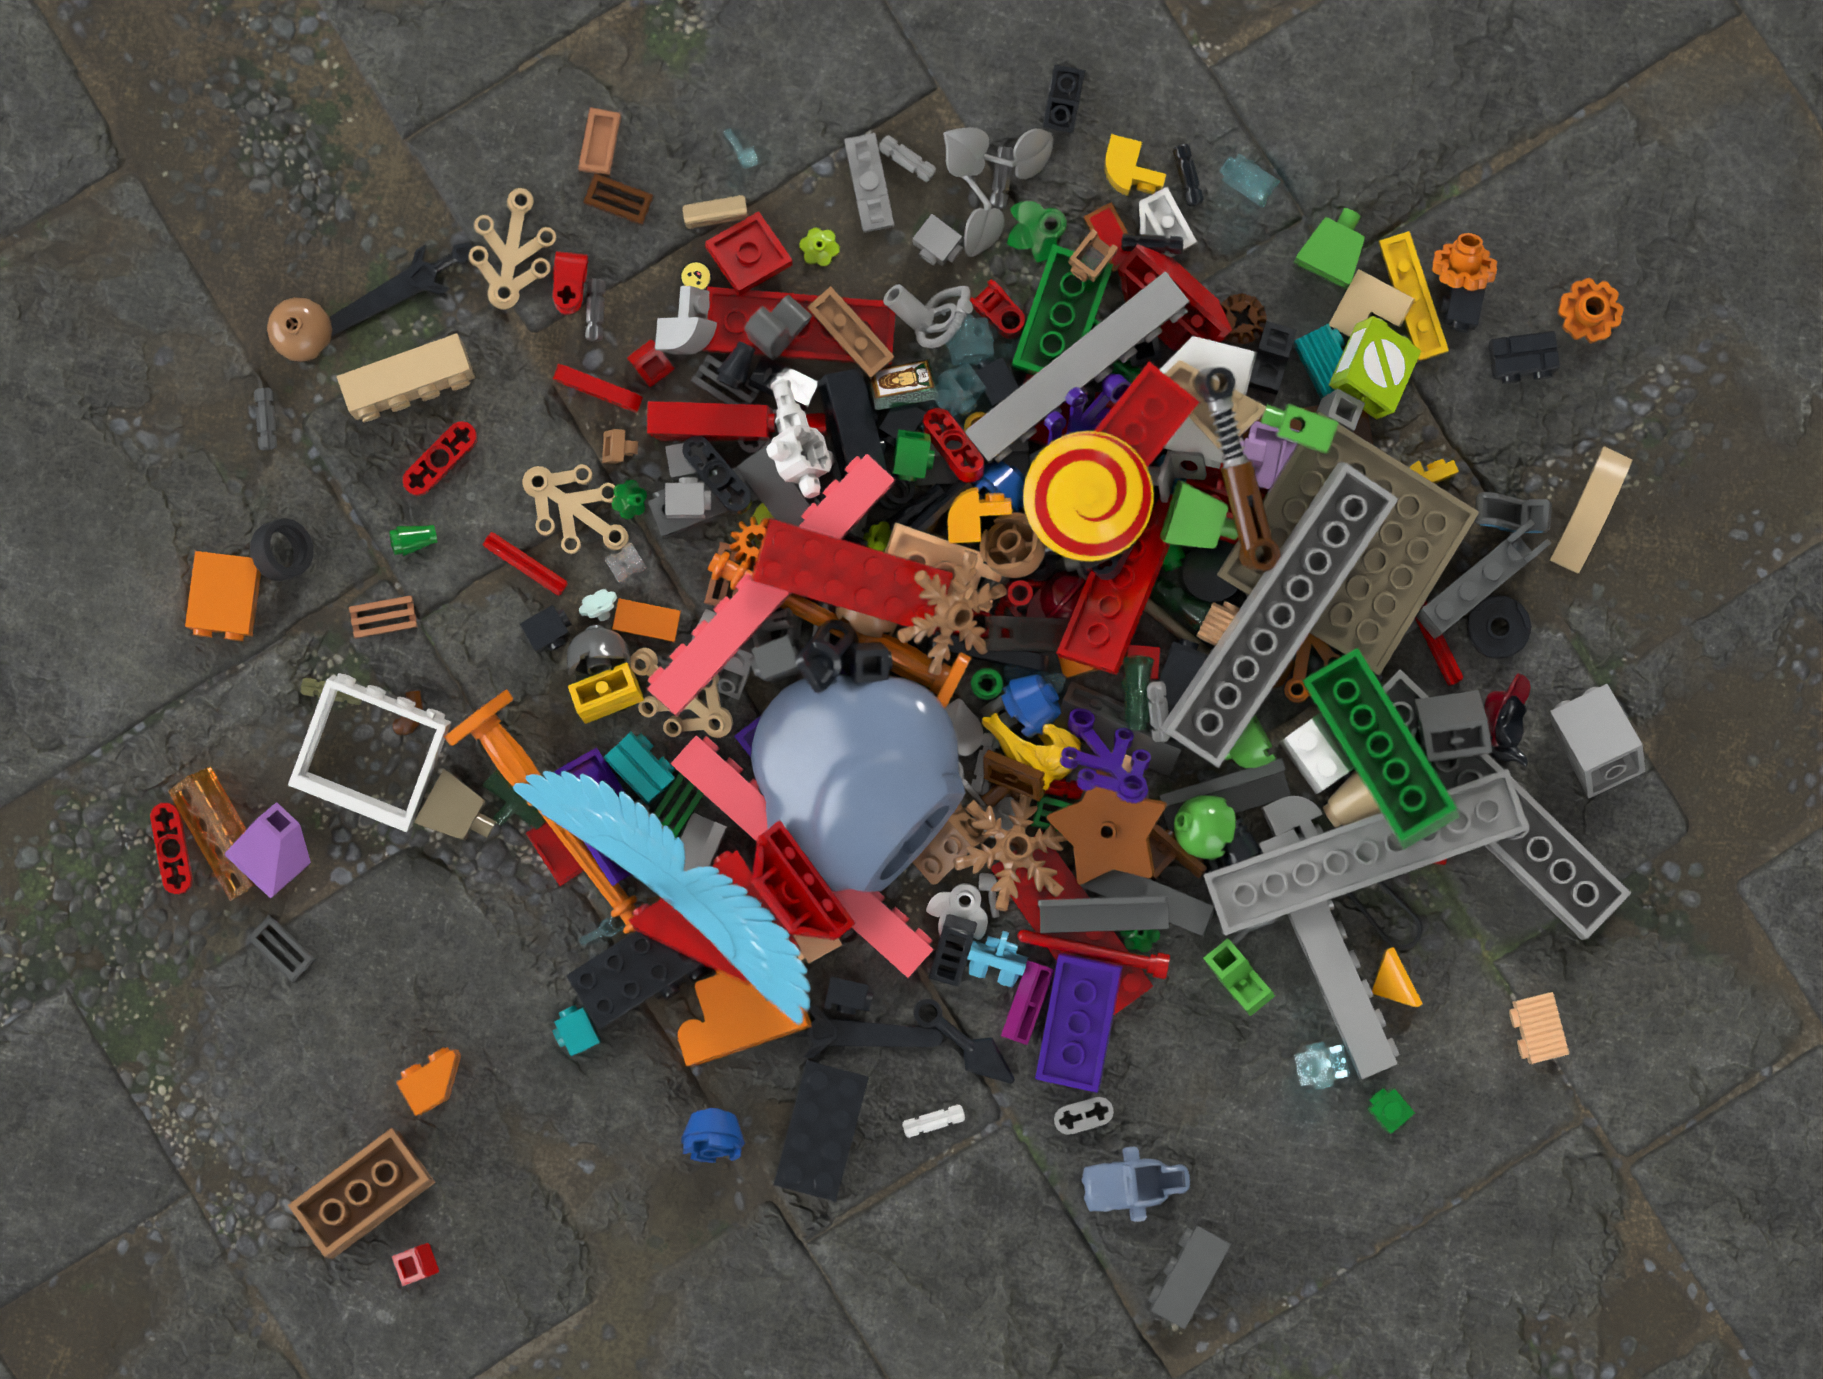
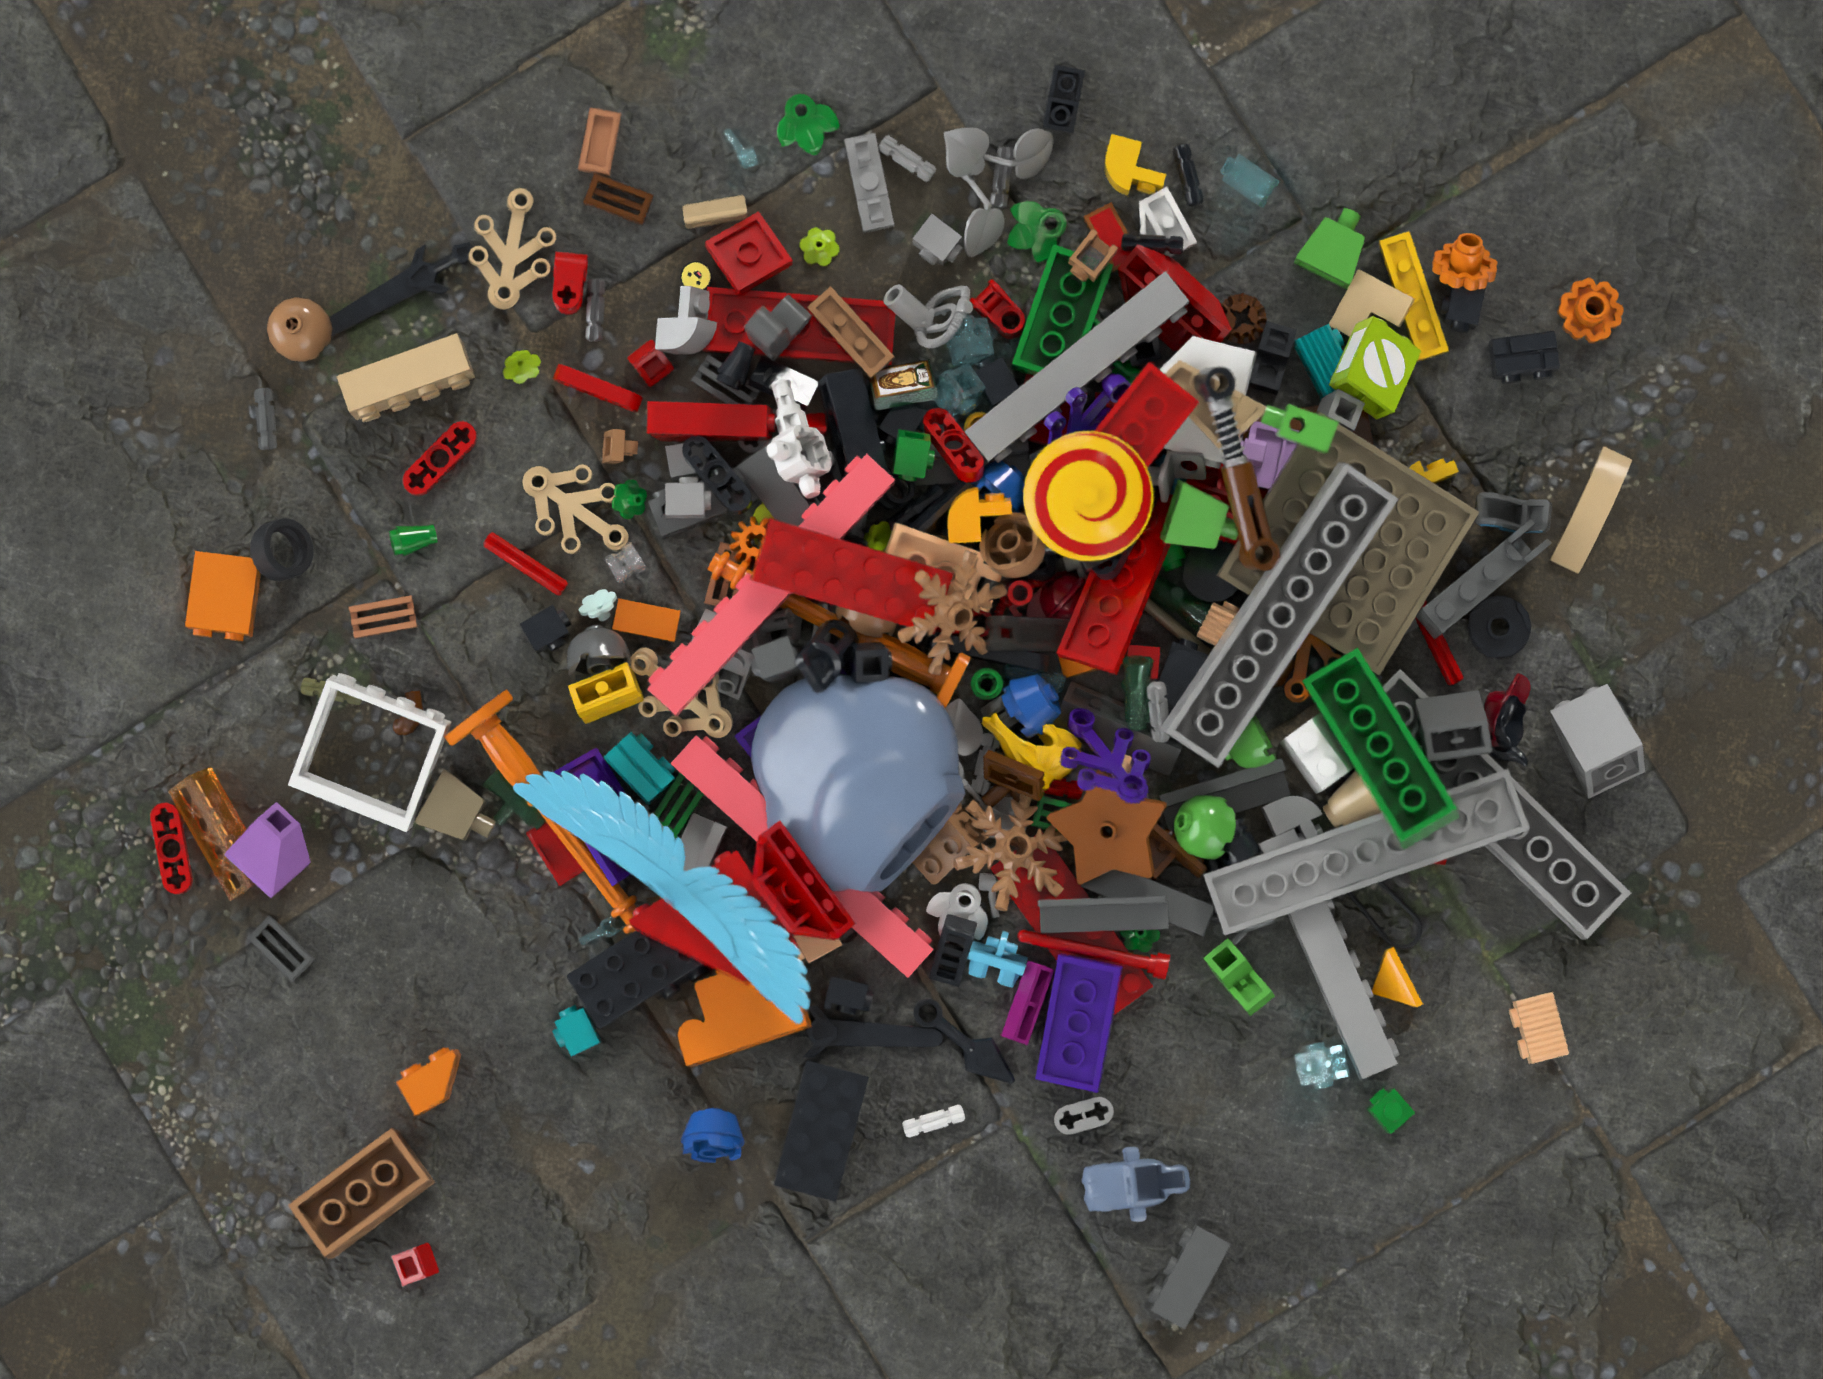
(521, 366): none -> lime plant
(806, 129): none -> green plate

